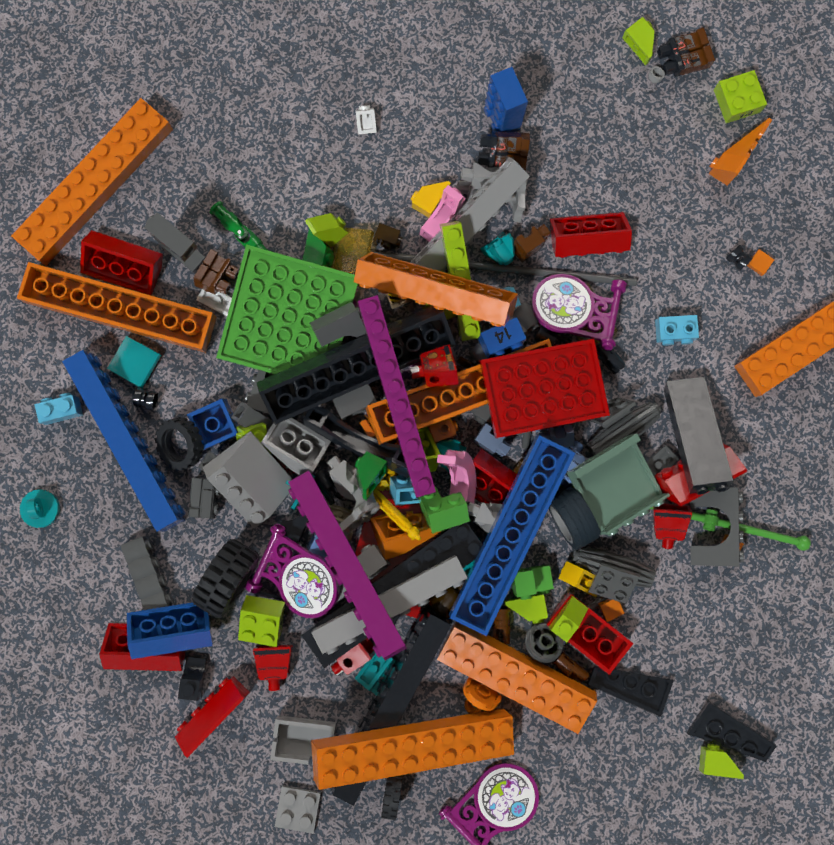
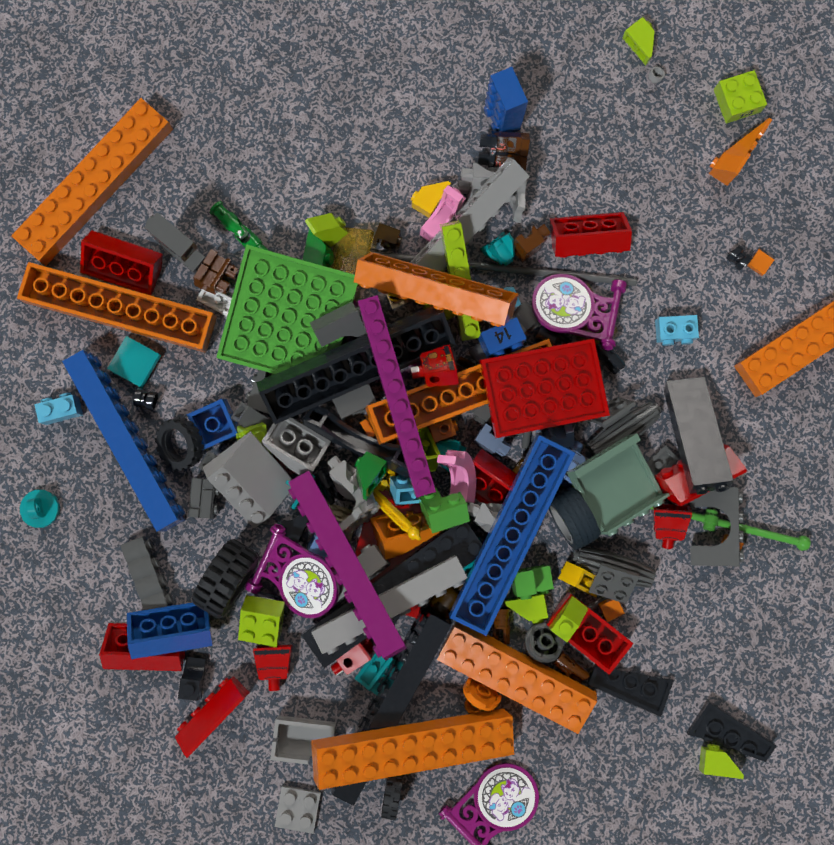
(365, 120): white bracket -> none
(687, 53): hips -> none

